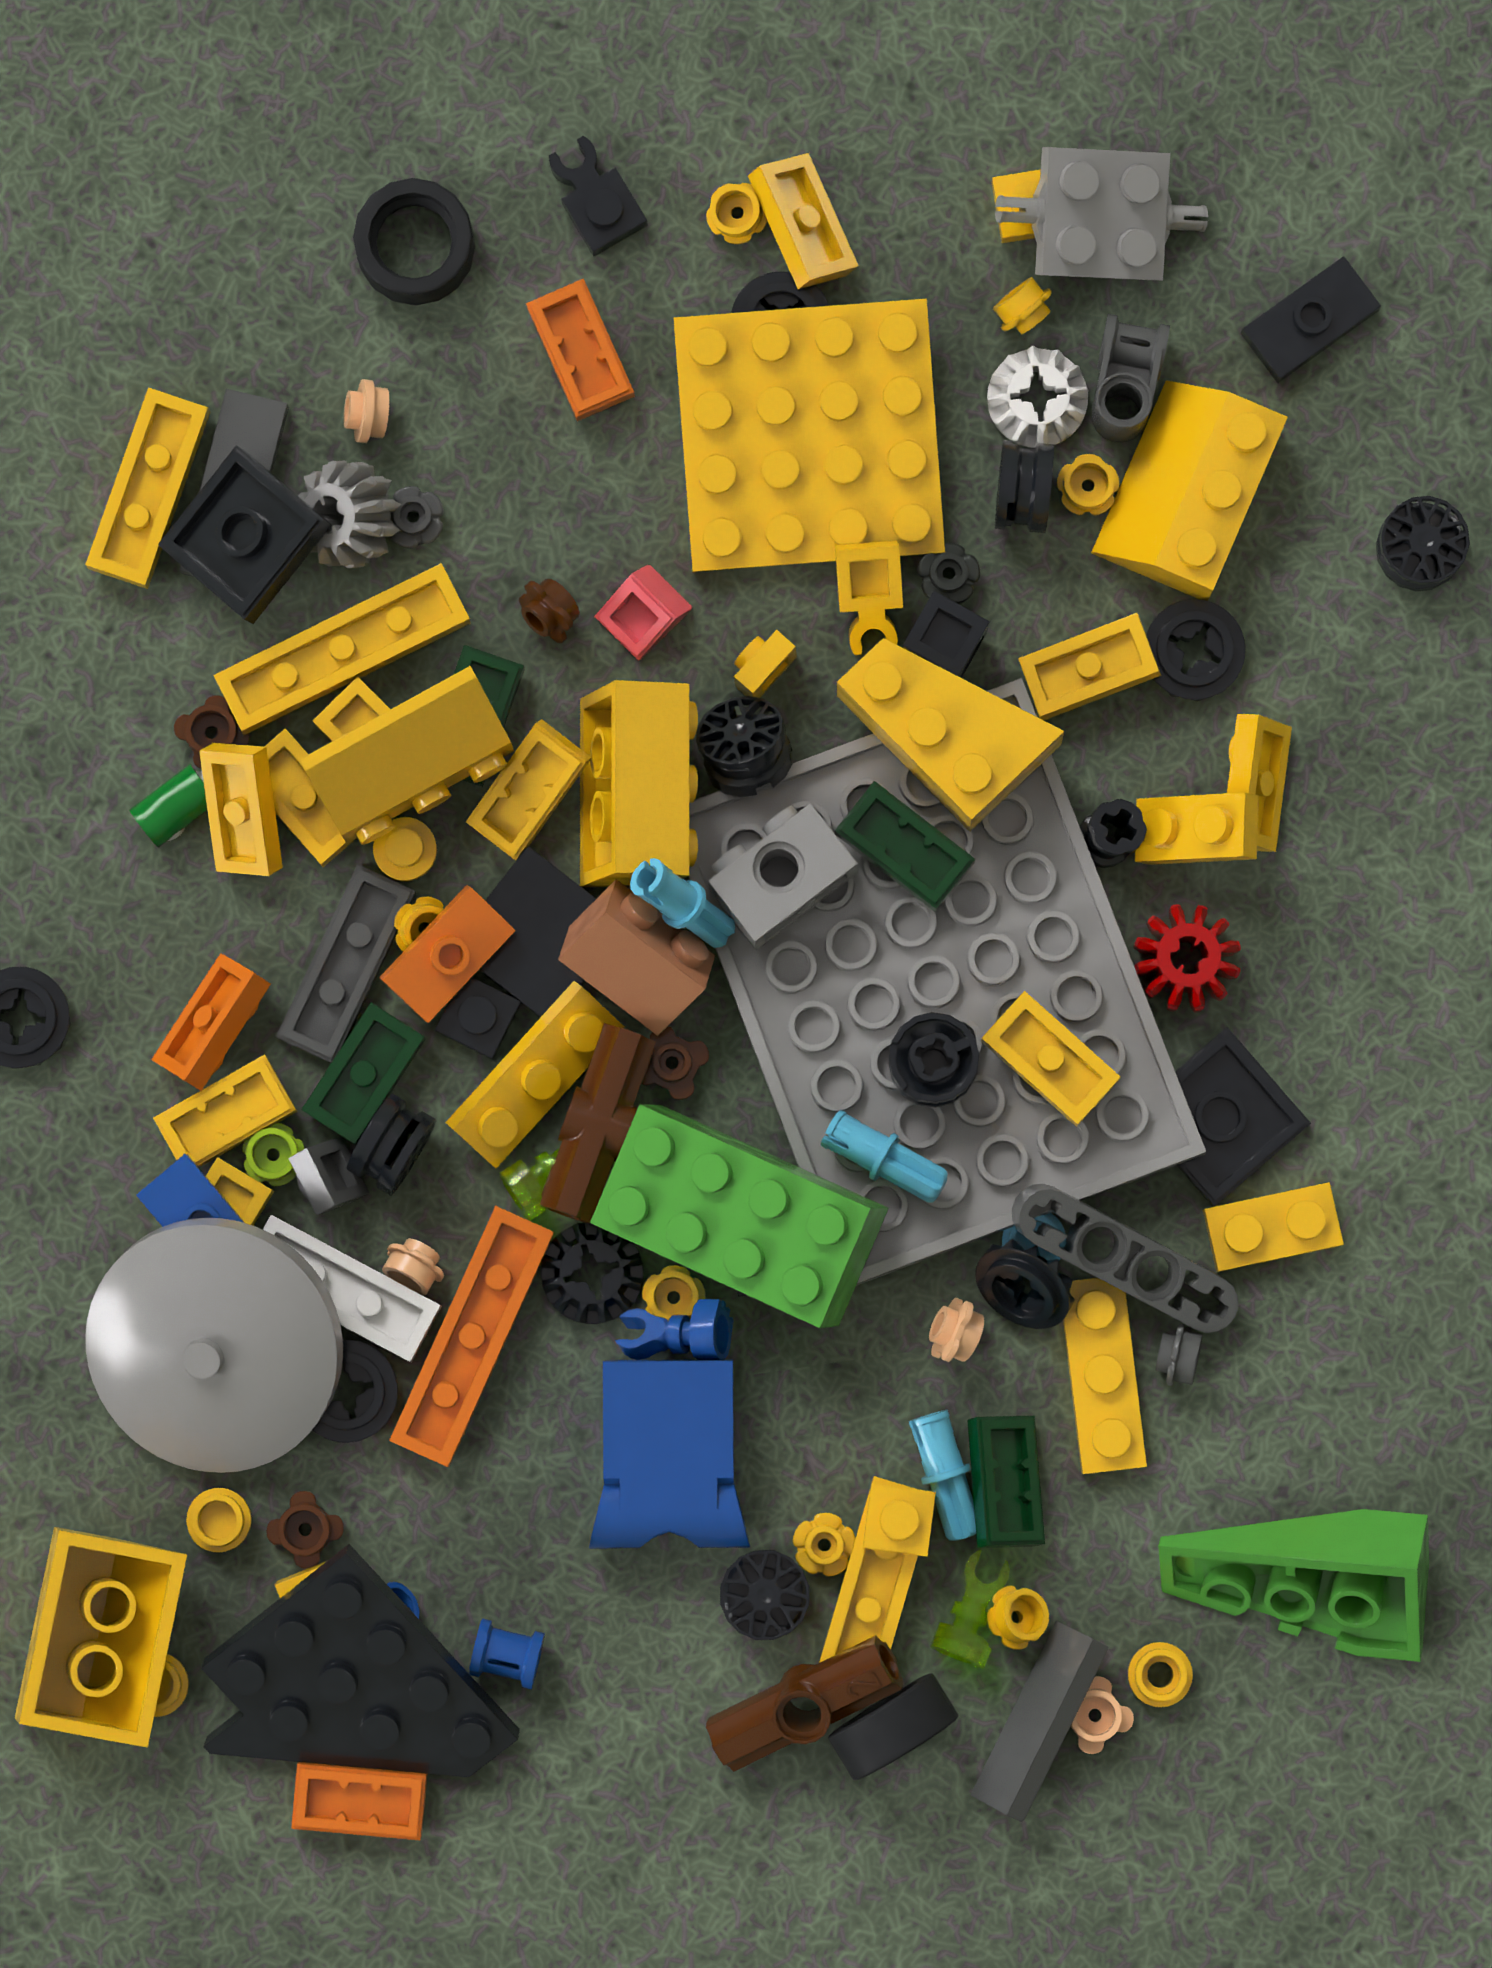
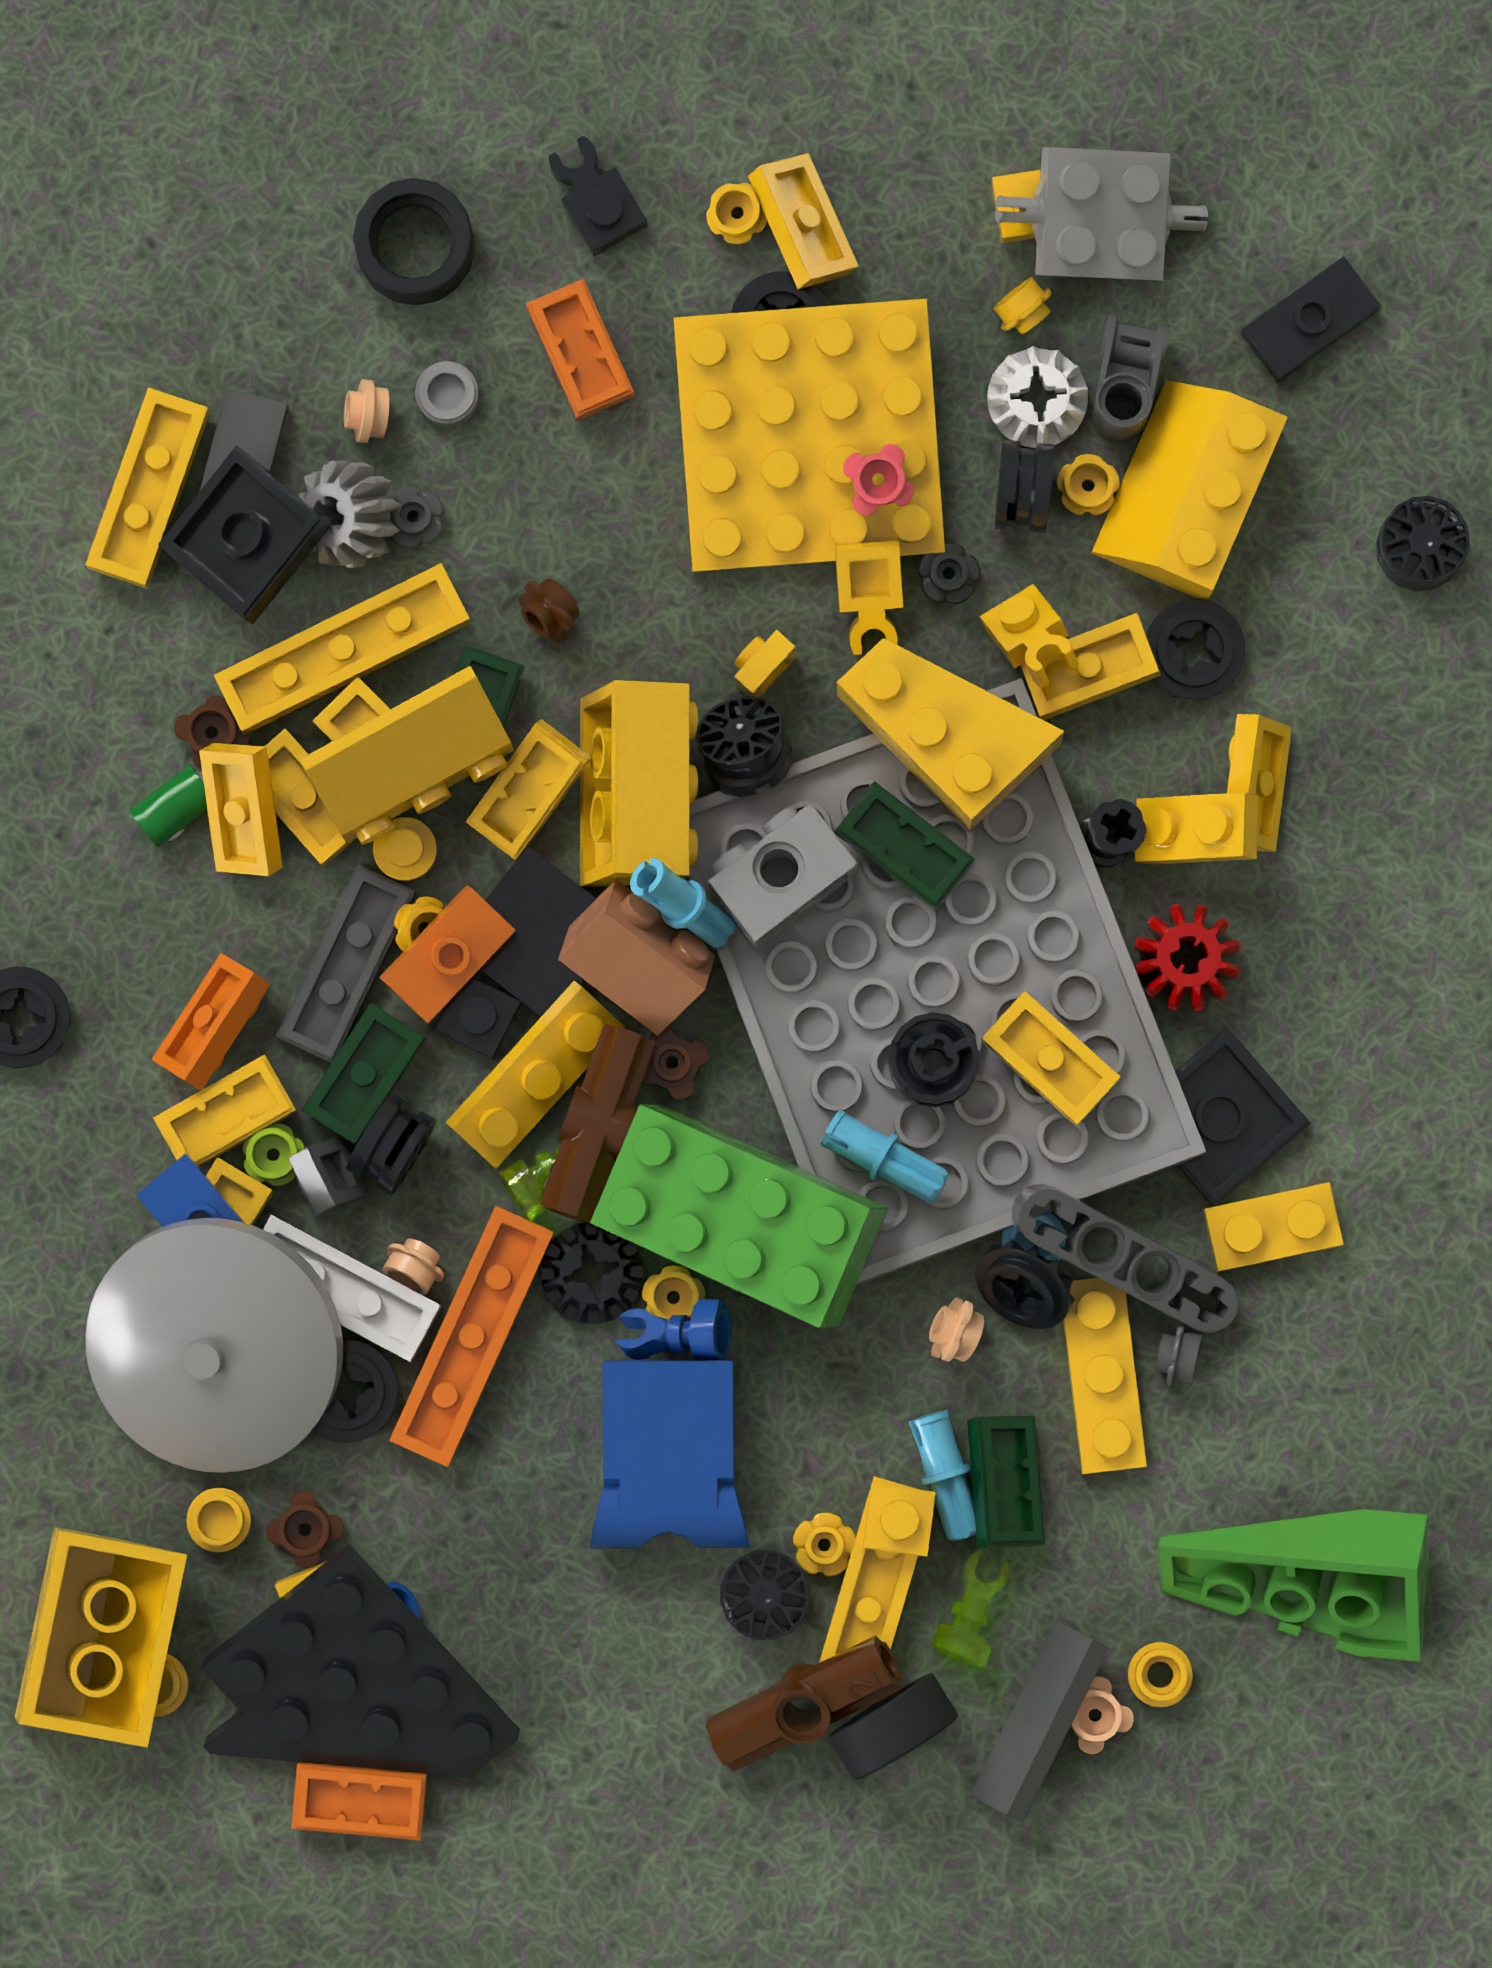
(447, 394): none -> light grey tile
(506, 1654): blue bush -> none
(643, 611): coral slope -> none
(889, 464): none -> coral plate
(947, 634): black brick -> none
(1030, 633): none -> yellow plate
(1031, 1612): yellow plate -> none

